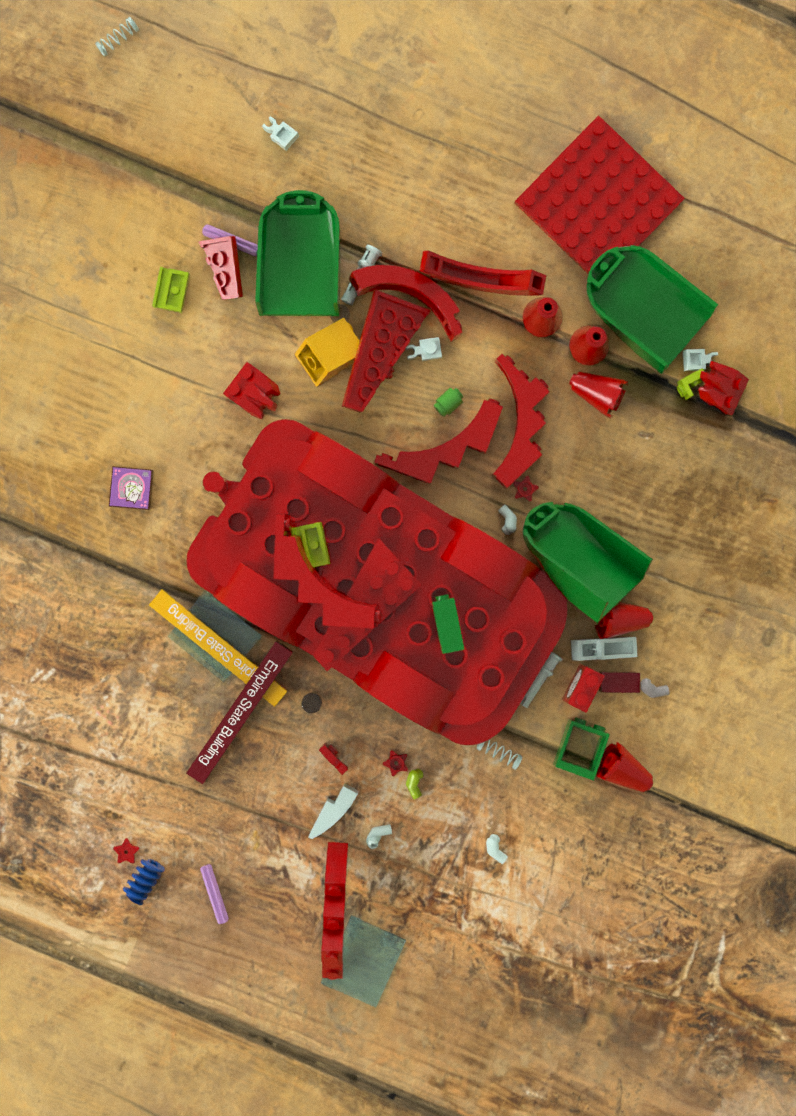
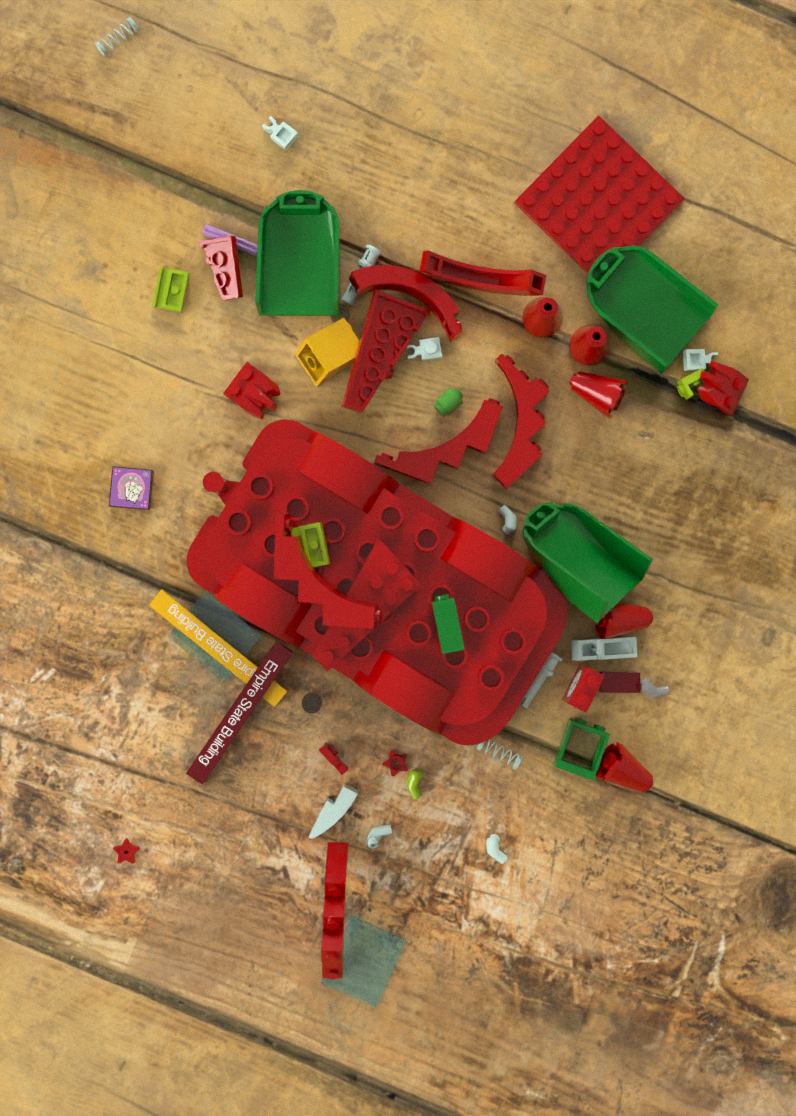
(143, 881): blue piece -> none
(214, 894): lavender axle -> none
(530, 488): red plate -> none

